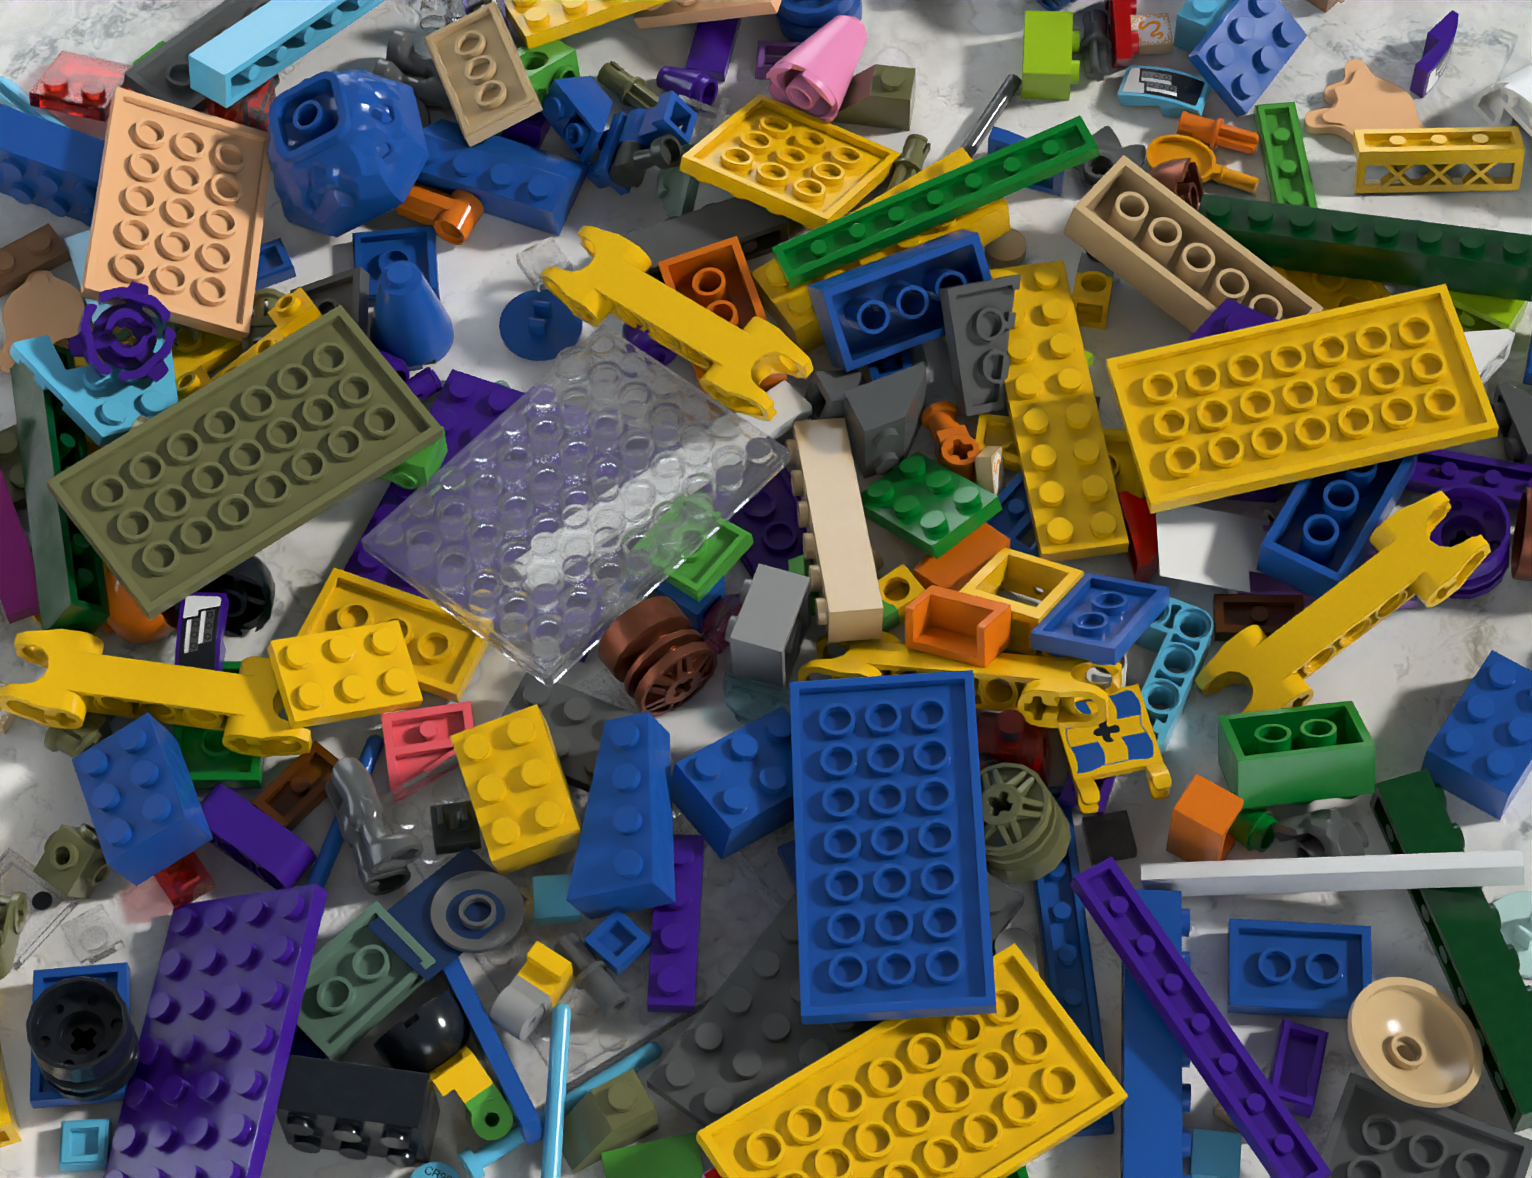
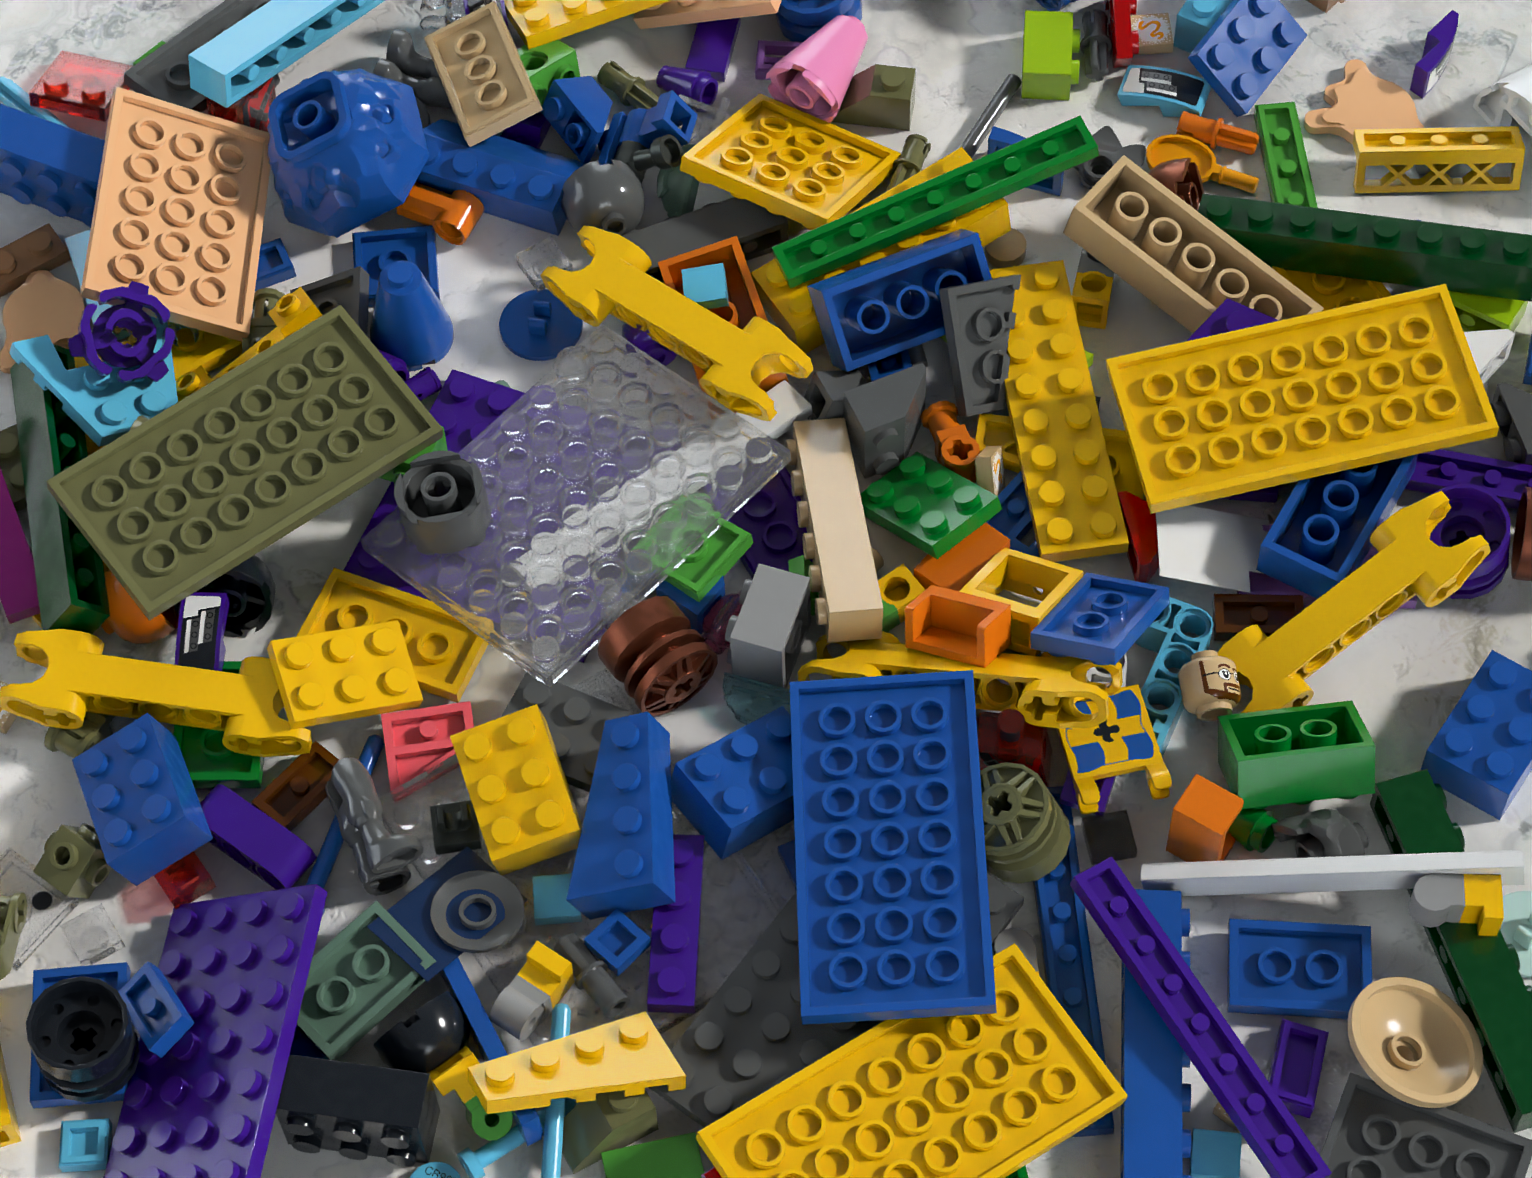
(155, 1009): none -> blue plate
(443, 503): none -> dark grey brick
(594, 1061): none -> yellow wing
(604, 197): none -> dark grey cylinder
(706, 285): none -> medium azure tile
(1209, 685): none -> tan head
(1458, 899): none -> leg

